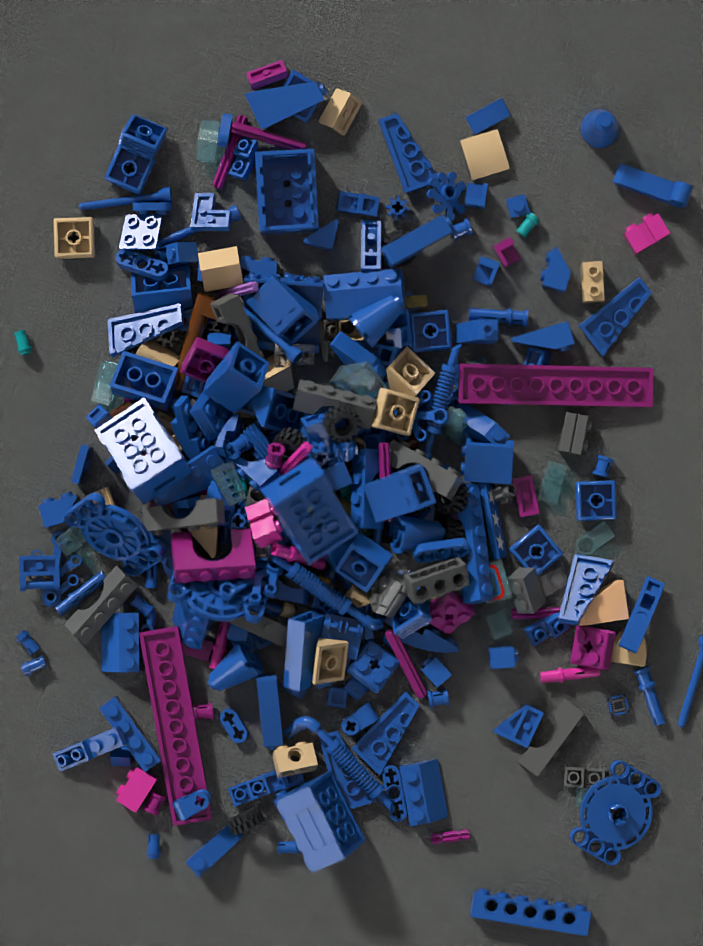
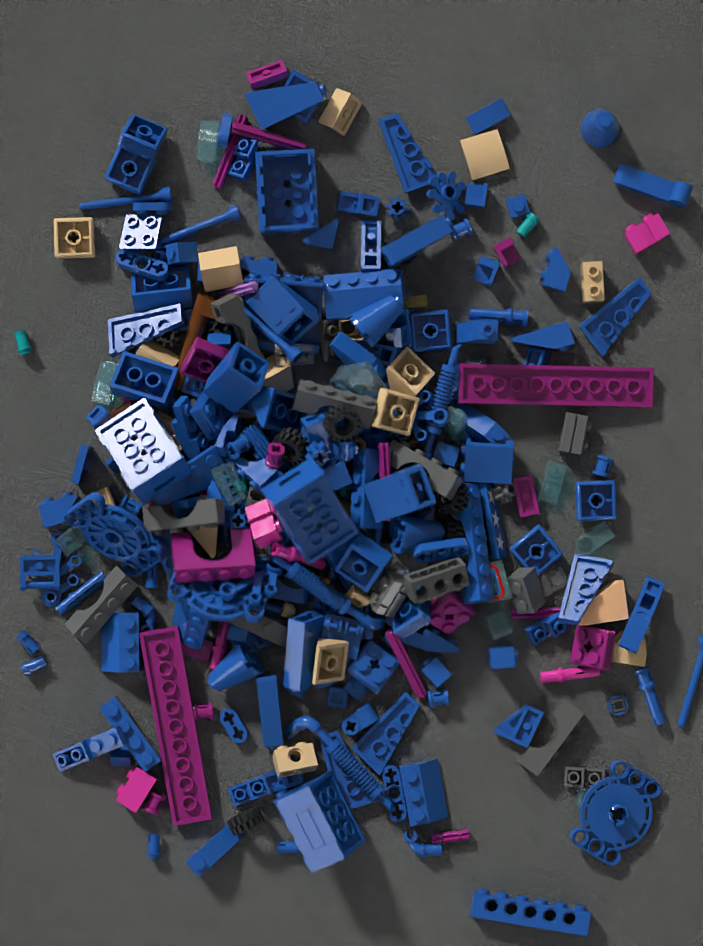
(131, 505): none -> blue bush
(189, 805): blue piece -> none
(205, 217): plate -> none
(296, 458): dark pink axle -> none
(422, 850): none -> blue piece
(446, 454): none -> blue panel

